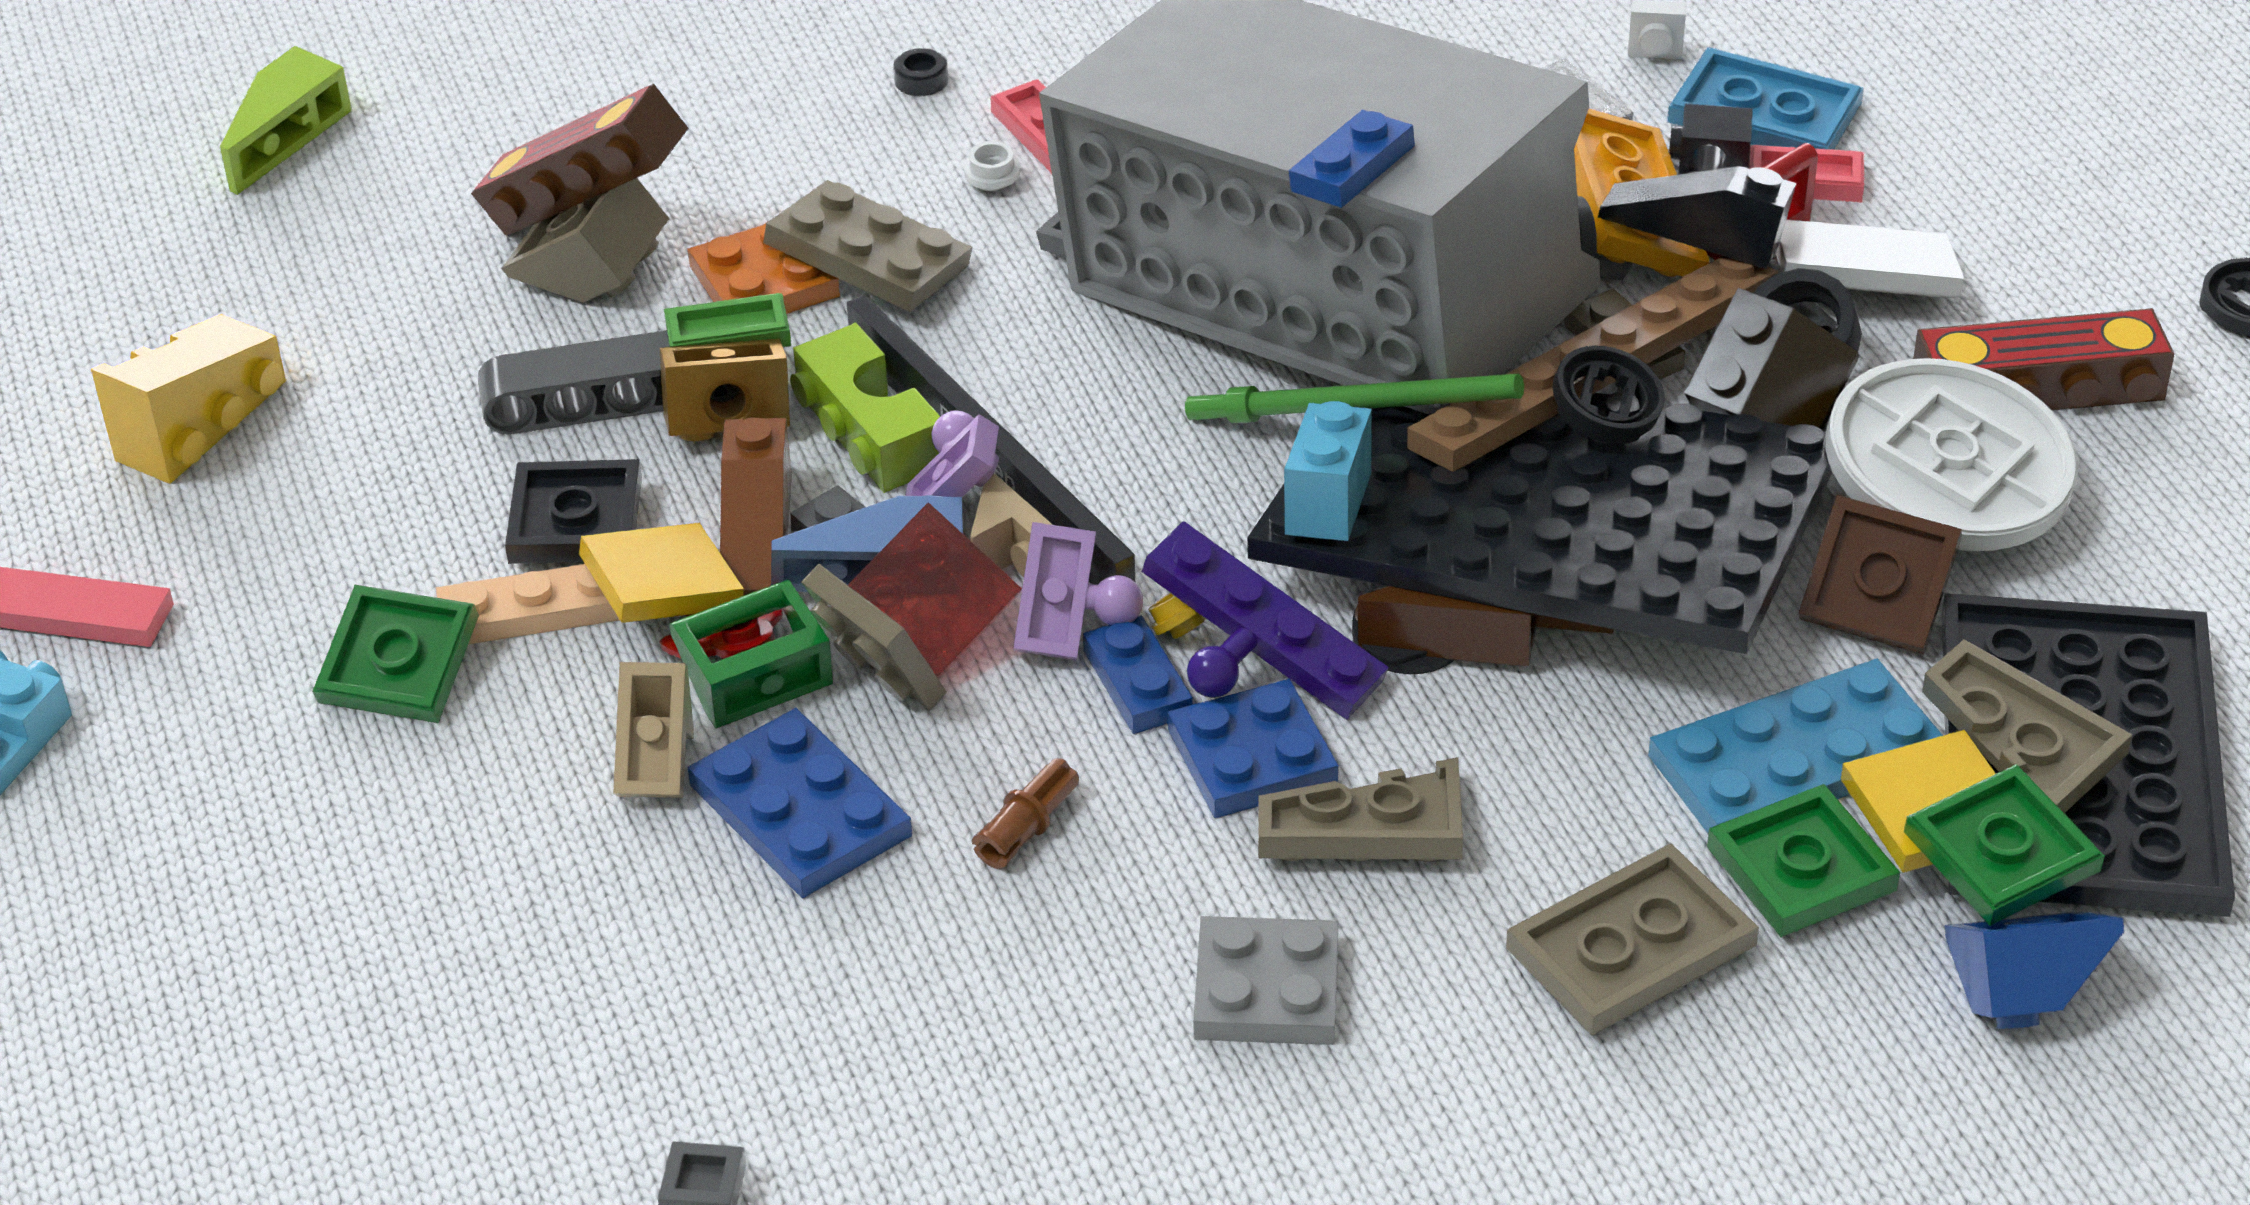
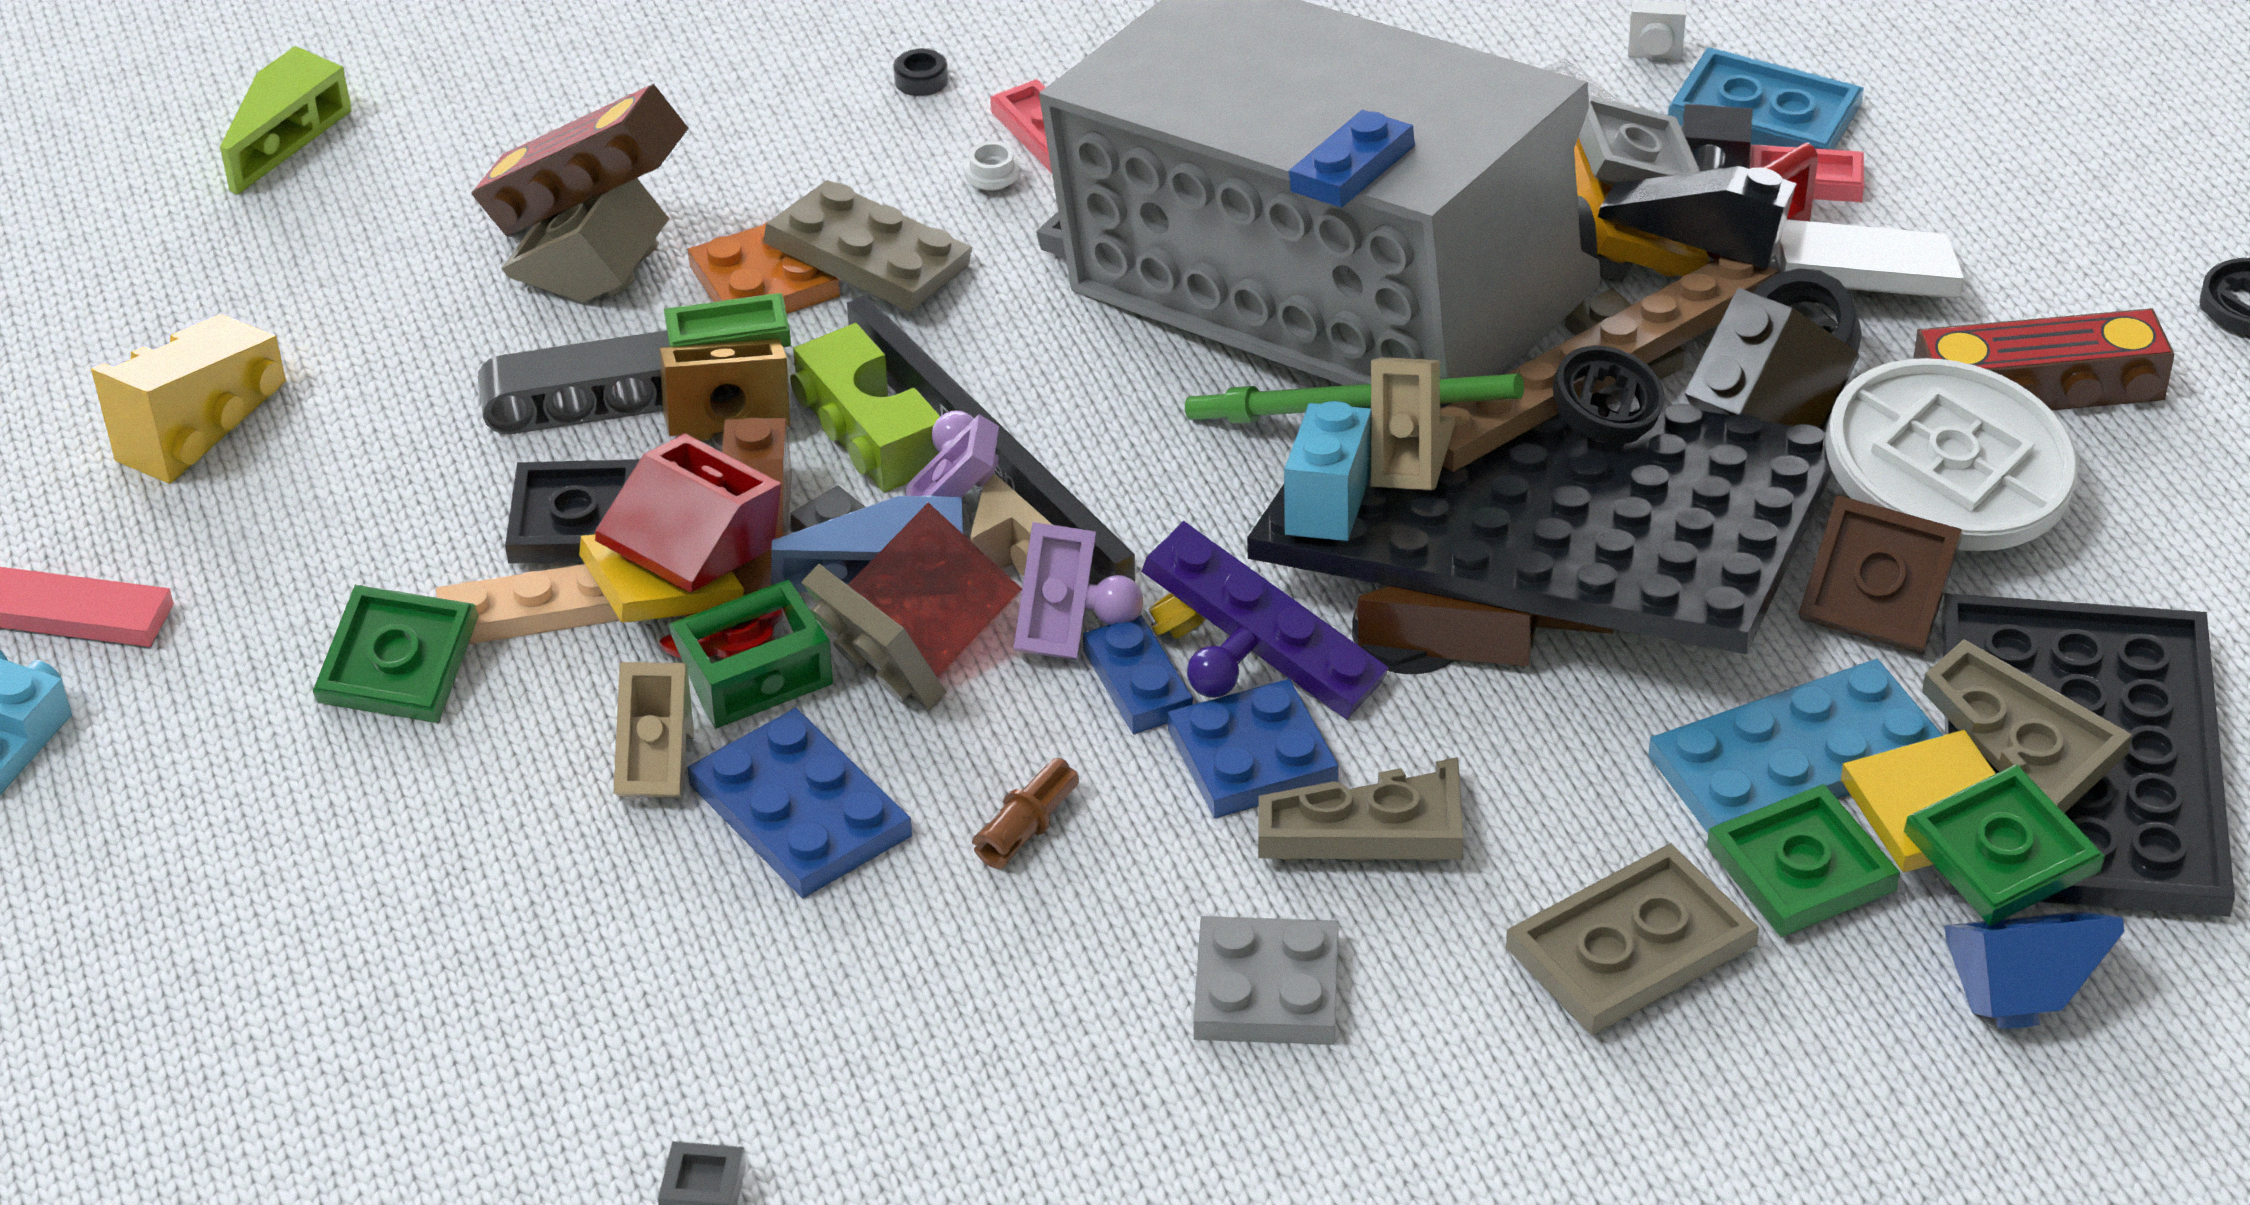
(691, 514): none -> slope
(1406, 424): none -> tan slope
(1633, 143): none -> light grey plate

